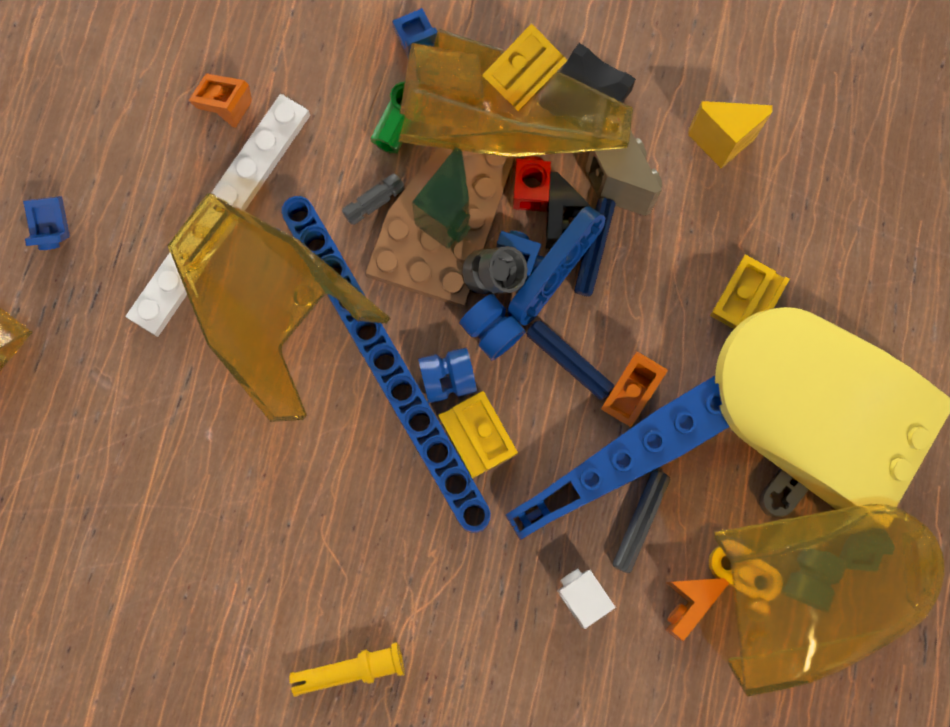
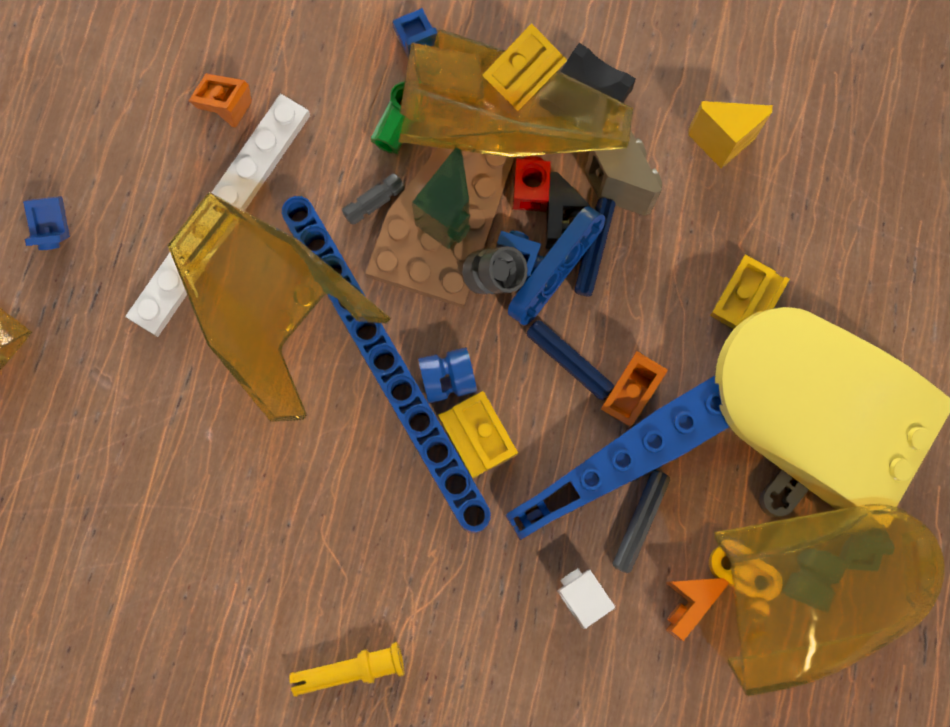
(494, 329): blue wheel -> none

